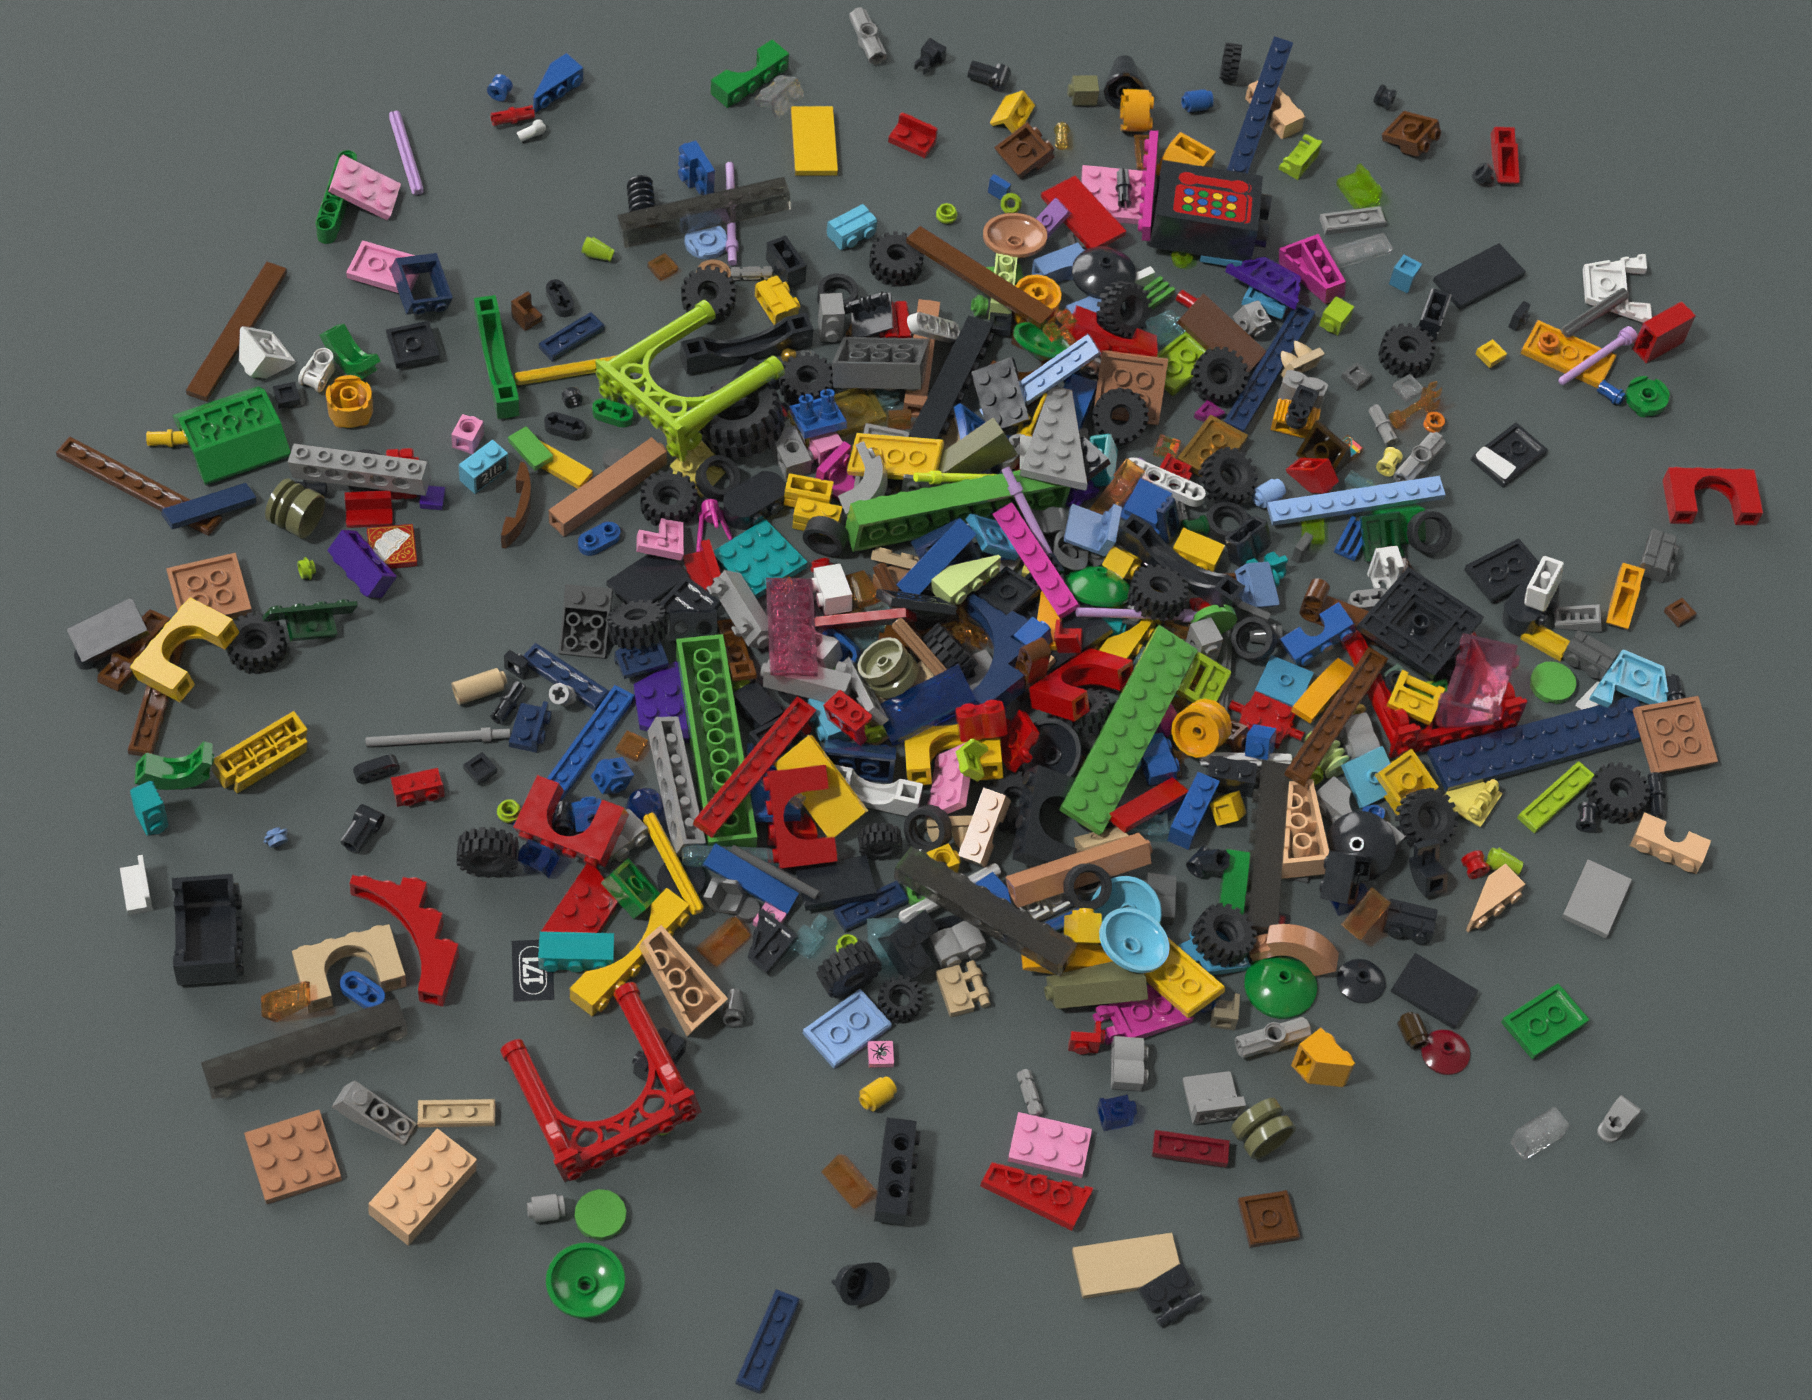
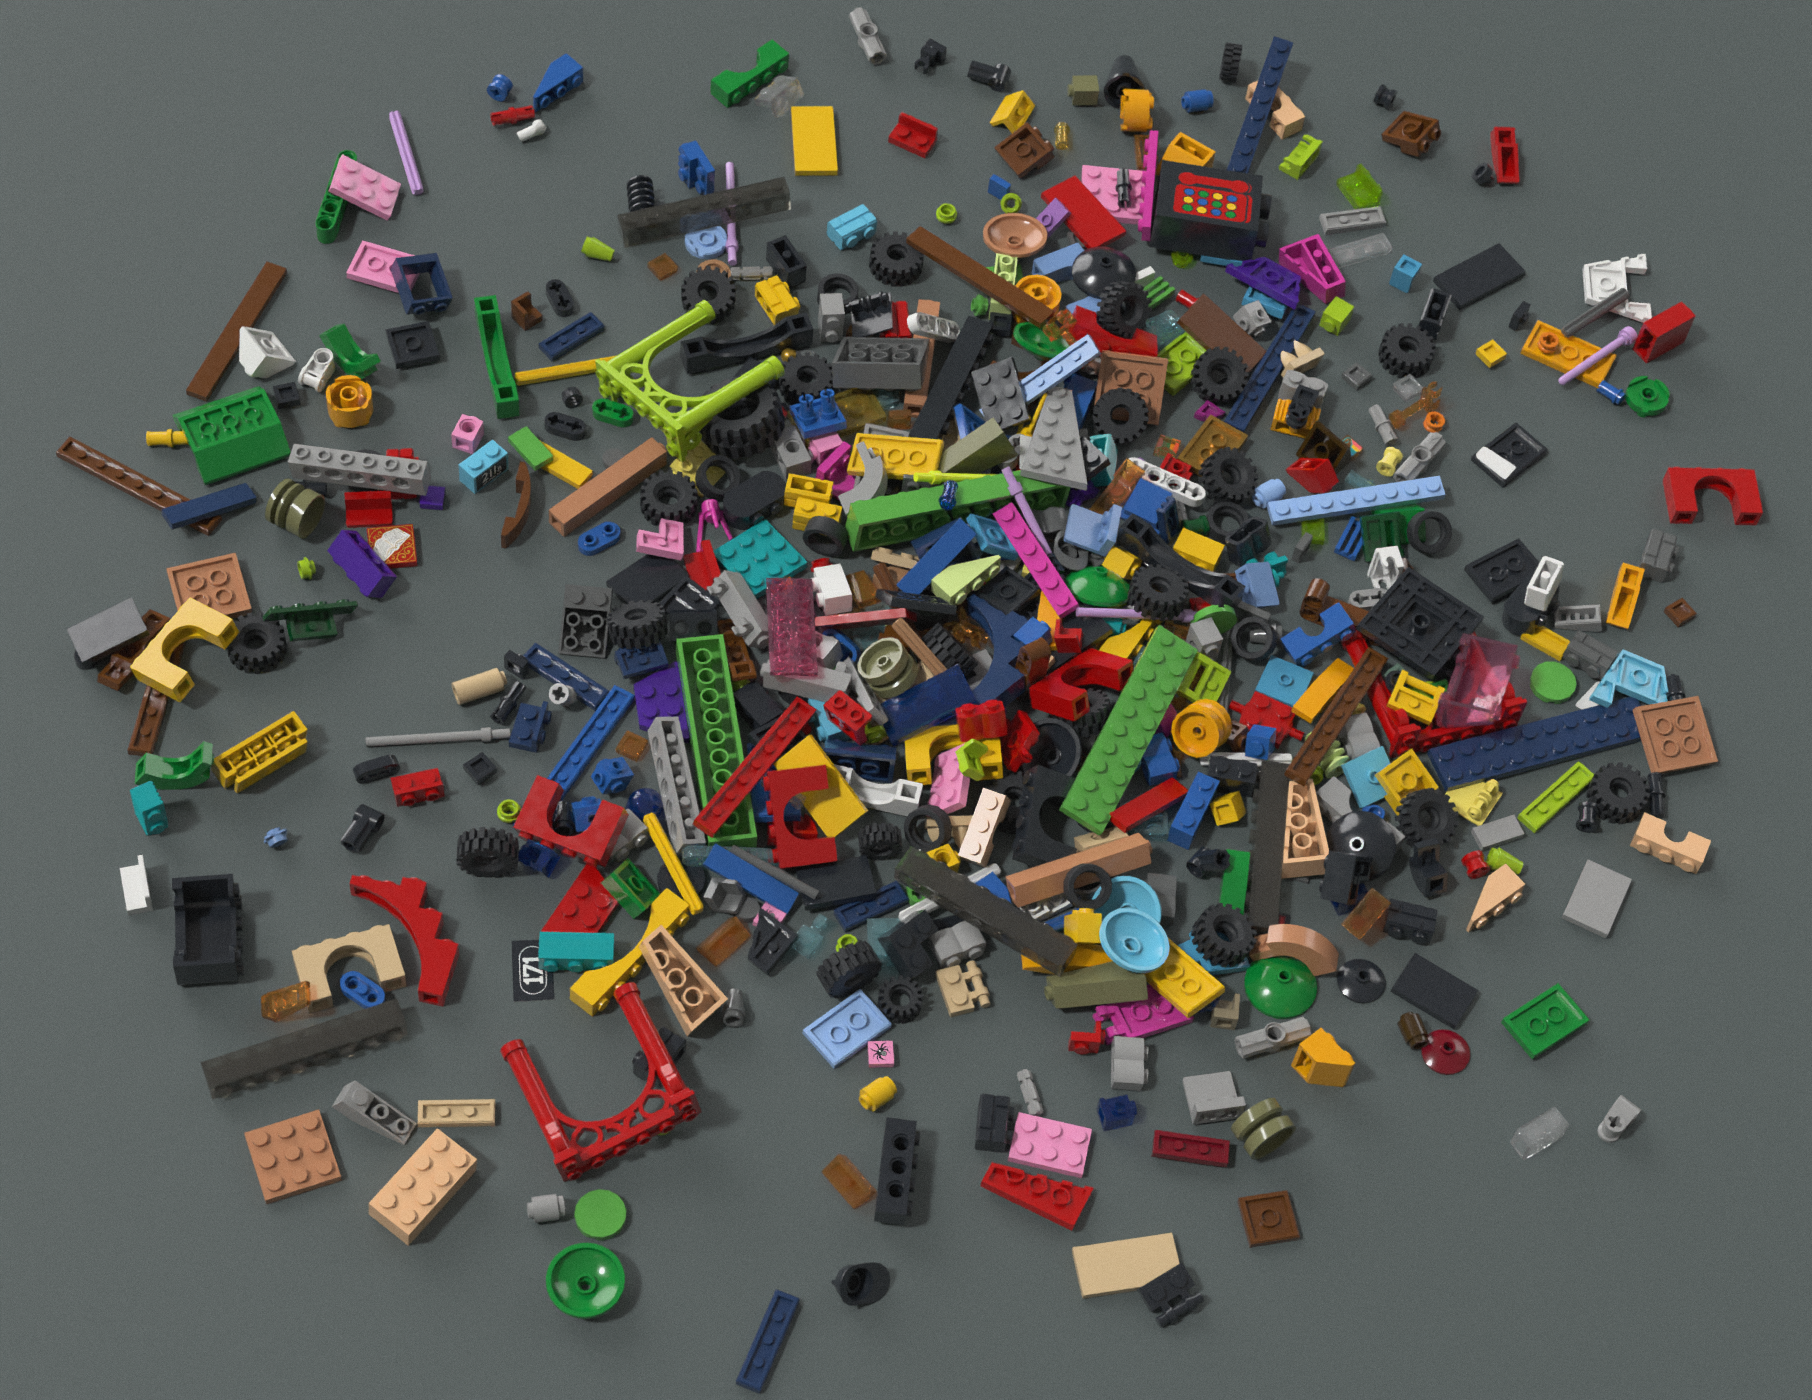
(947, 499): none -> pin
(992, 1123): none -> black brick
(1497, 832): none -> light grey tile

